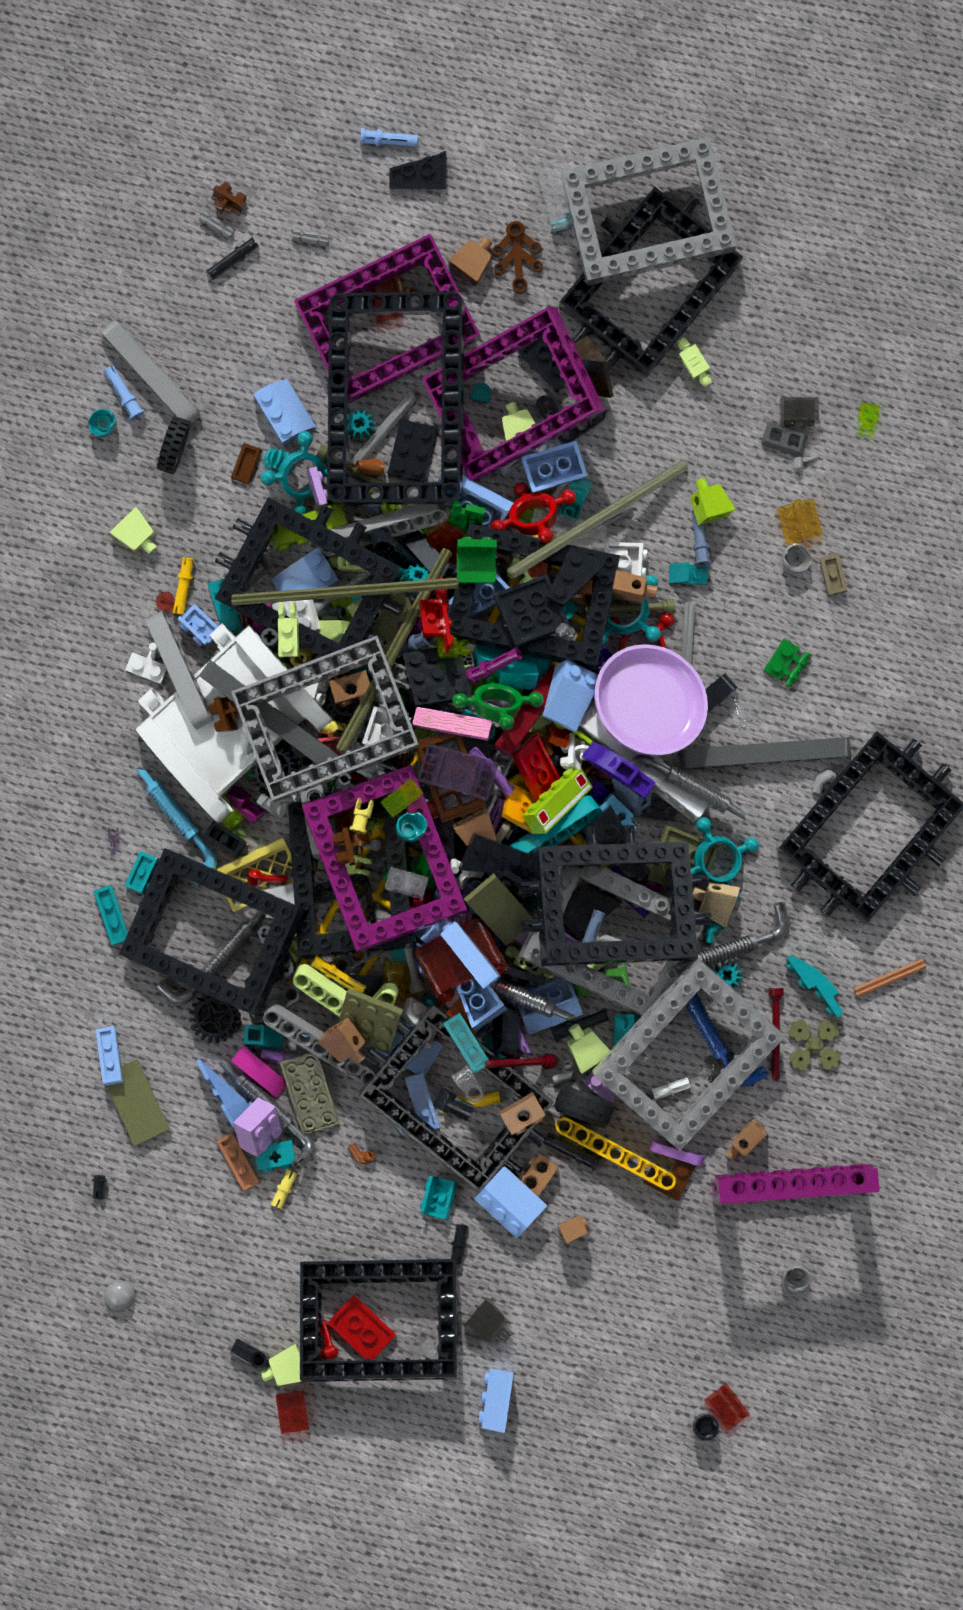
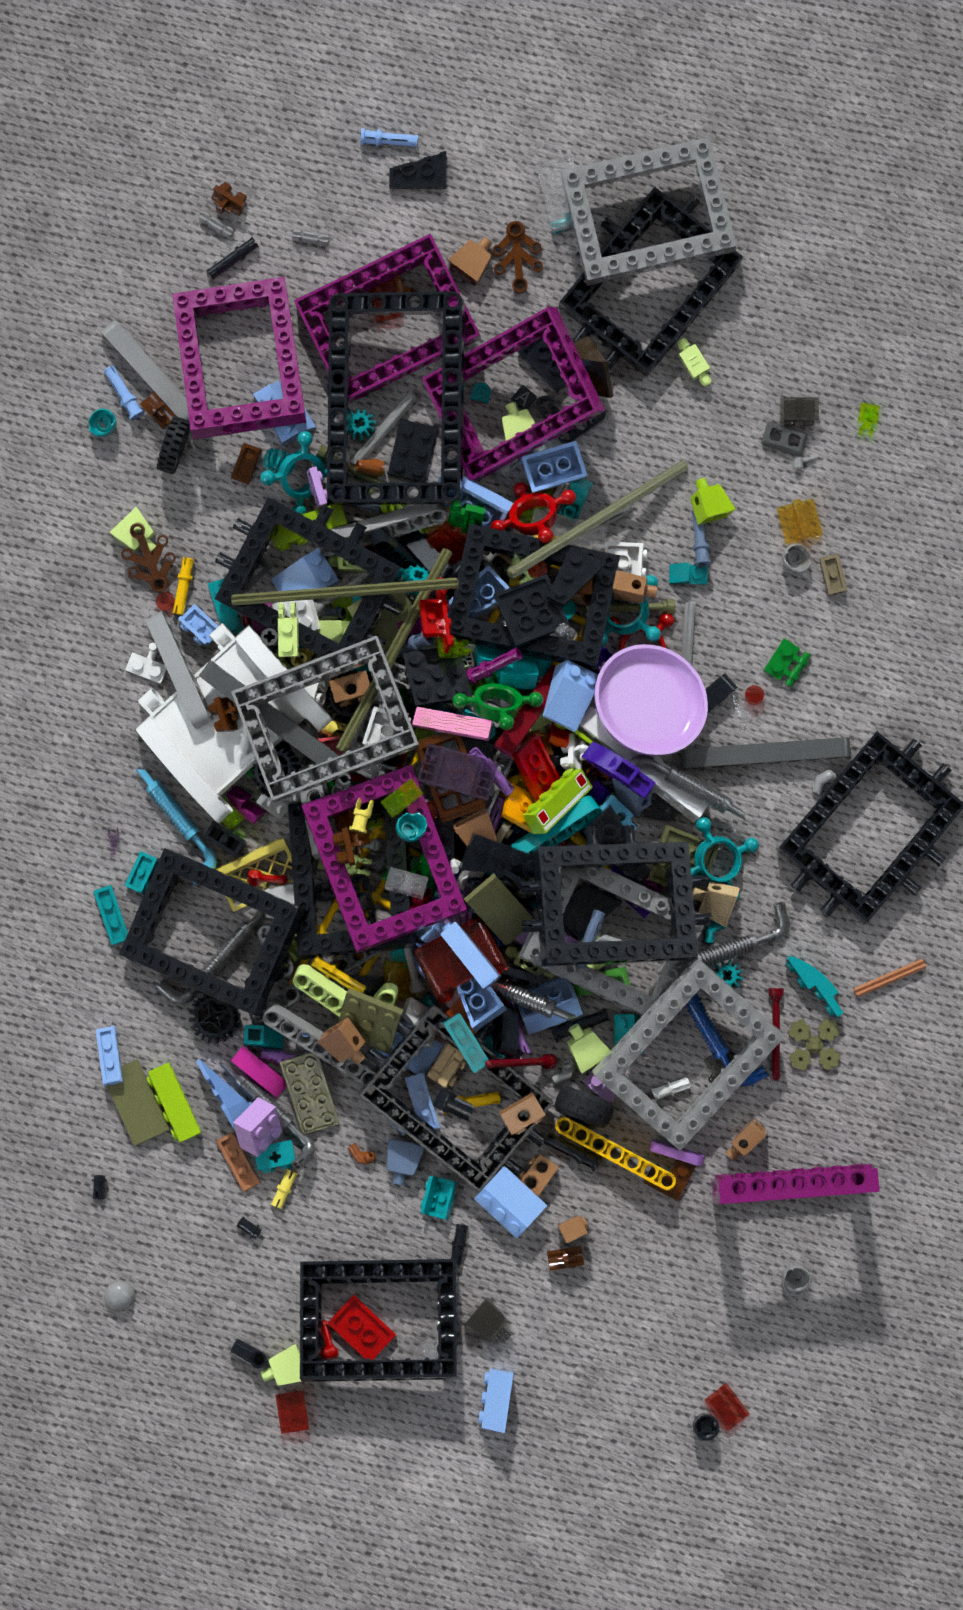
(150, 560): none -> reddish brown plant
(158, 410): none -> reddish brown hips
(174, 1102): none -> lime brick
(244, 417): none -> magenta brick
(249, 1228): none -> black pin
(403, 1159): none -> sand blue torso
(446, 1066): none -> tan brick
(467, 1083): clear piece -> none
(476, 560): green bracket -> none
(523, 397): none -> black tile
(565, 1258): none -> reddish brown hips
(754, 695): none -> clear red tile

